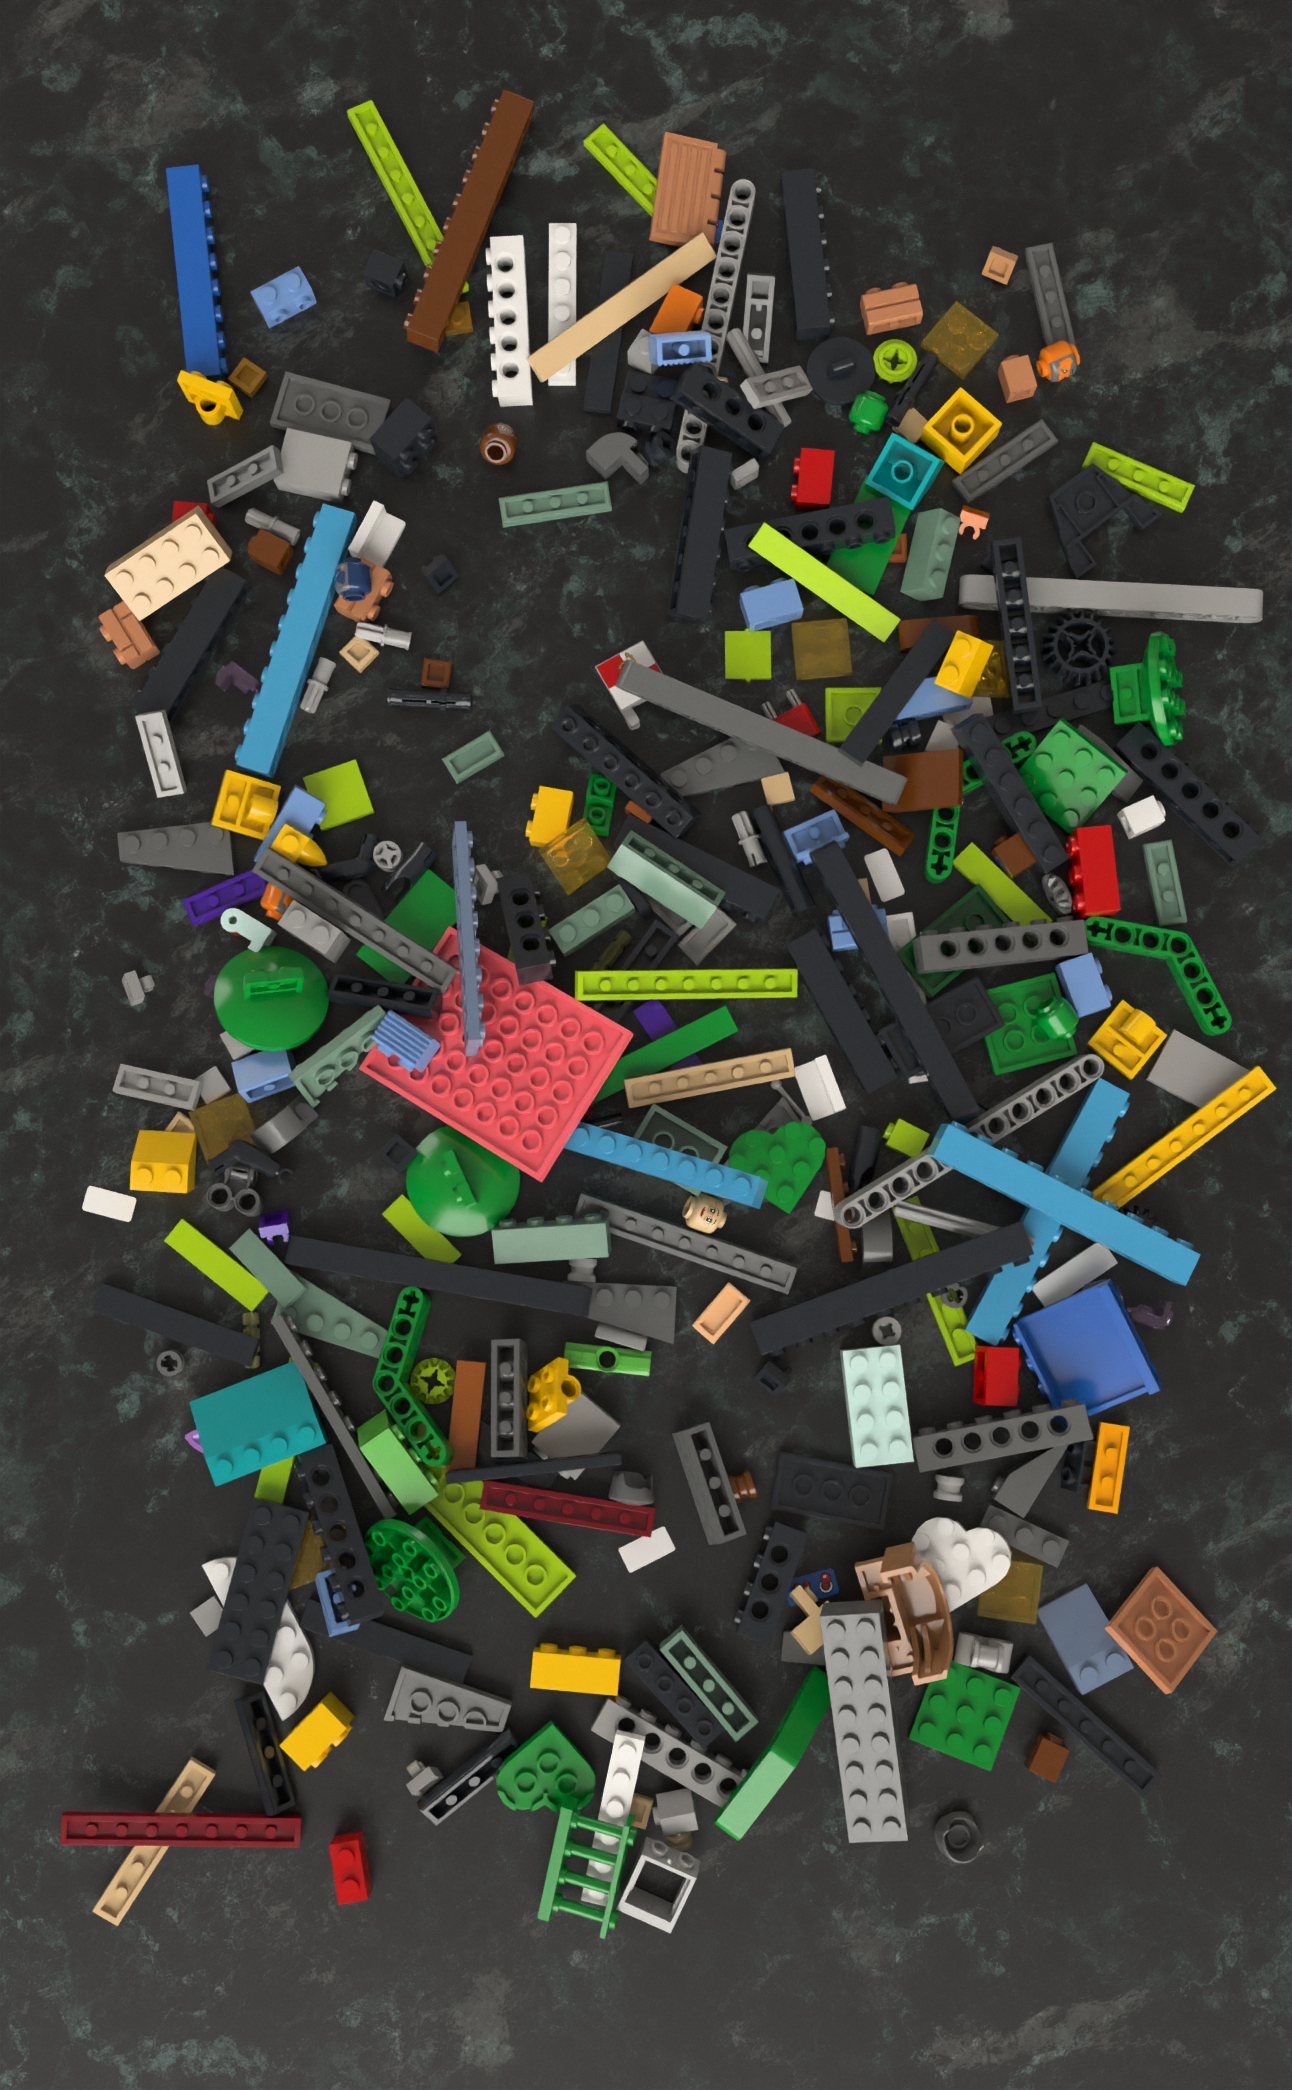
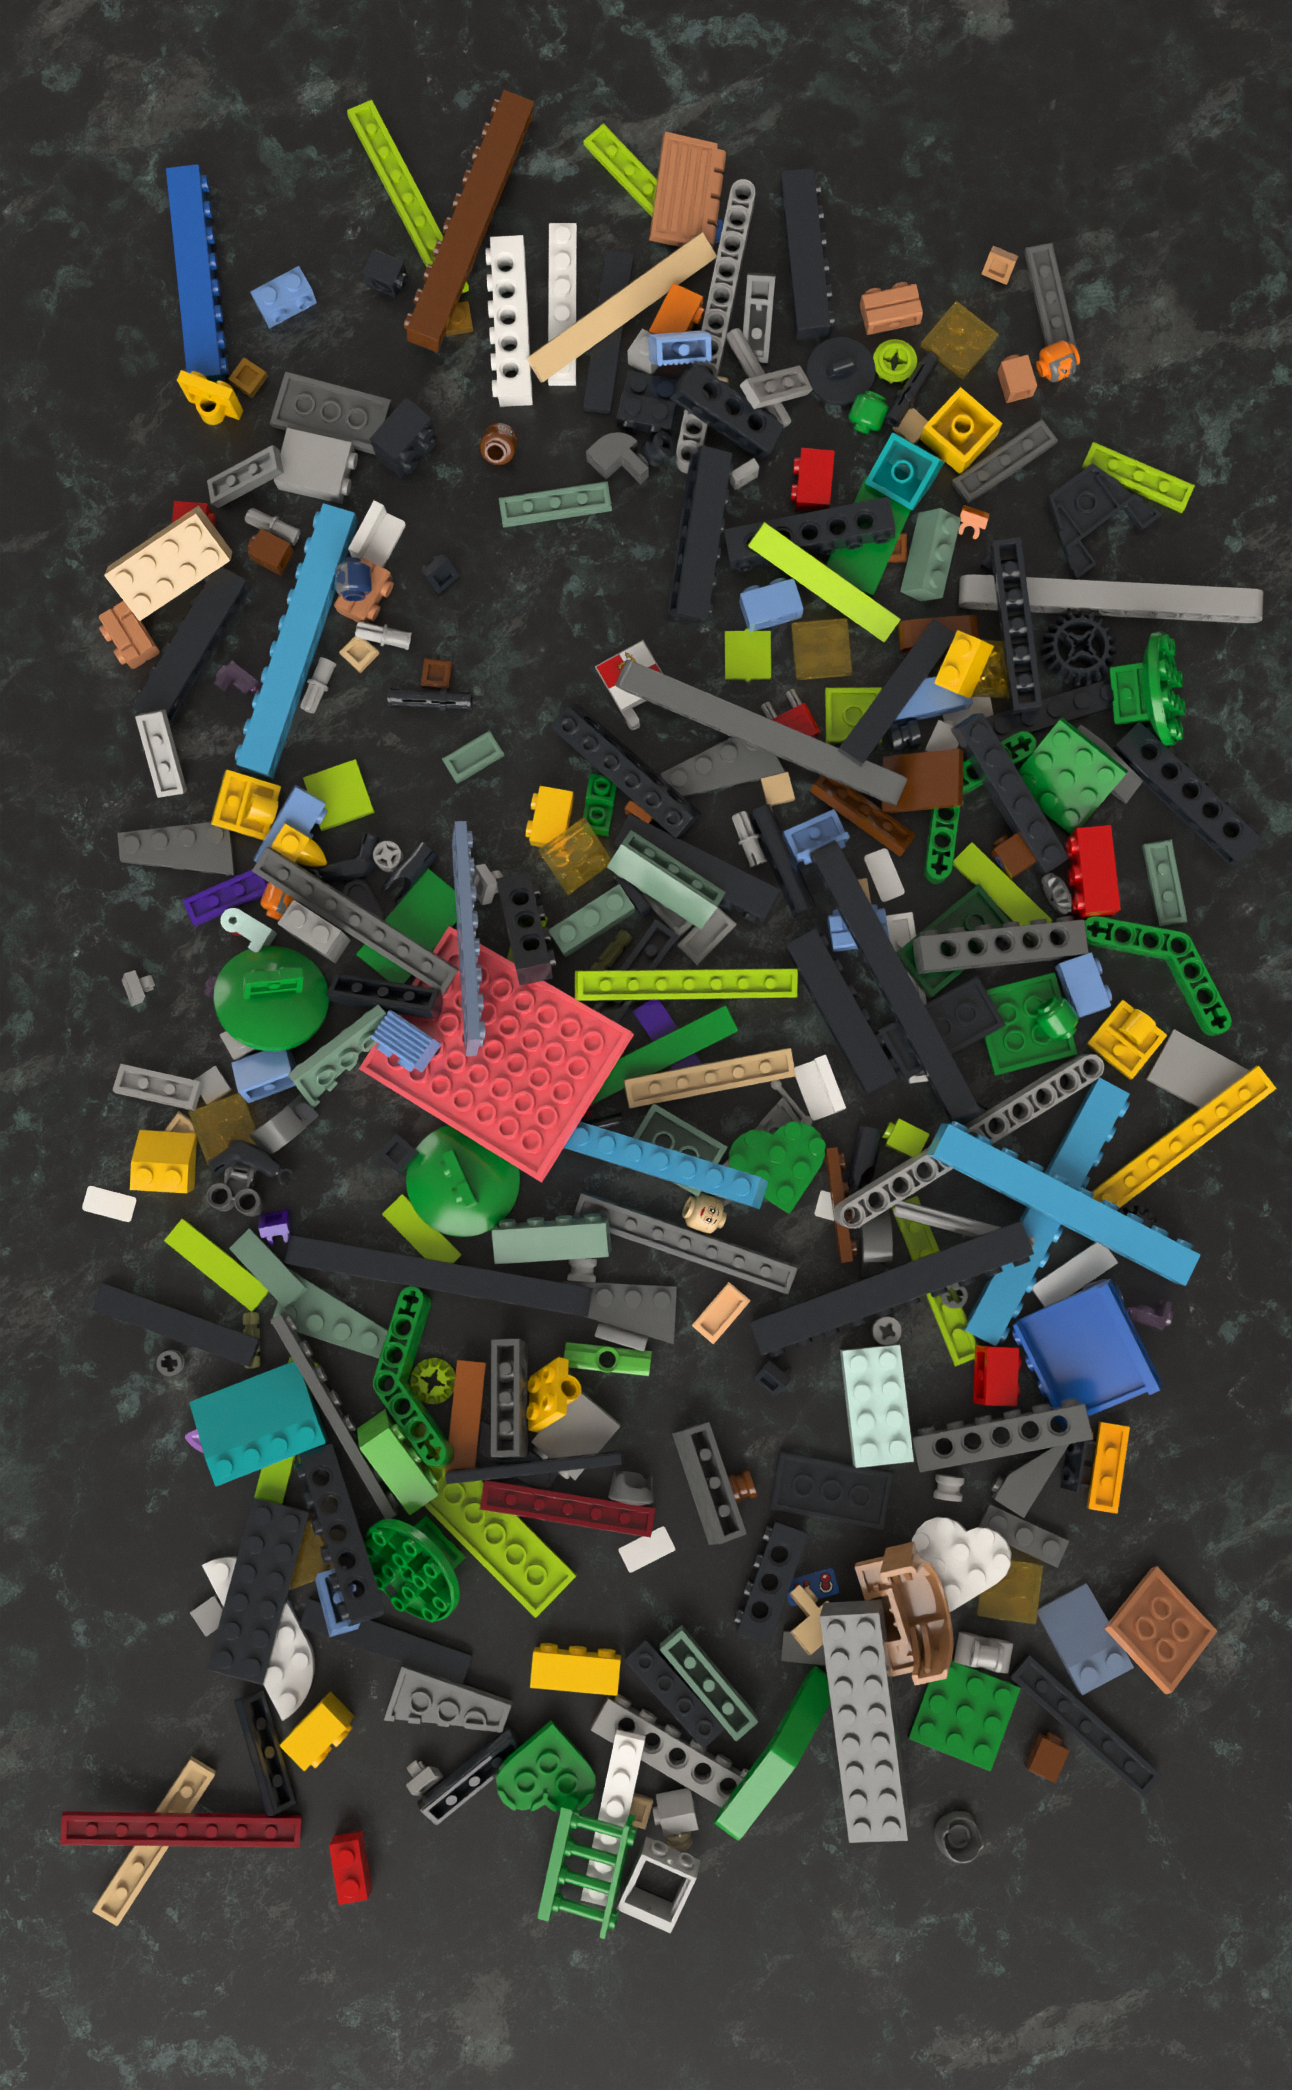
(1142, 816): white brick -> none

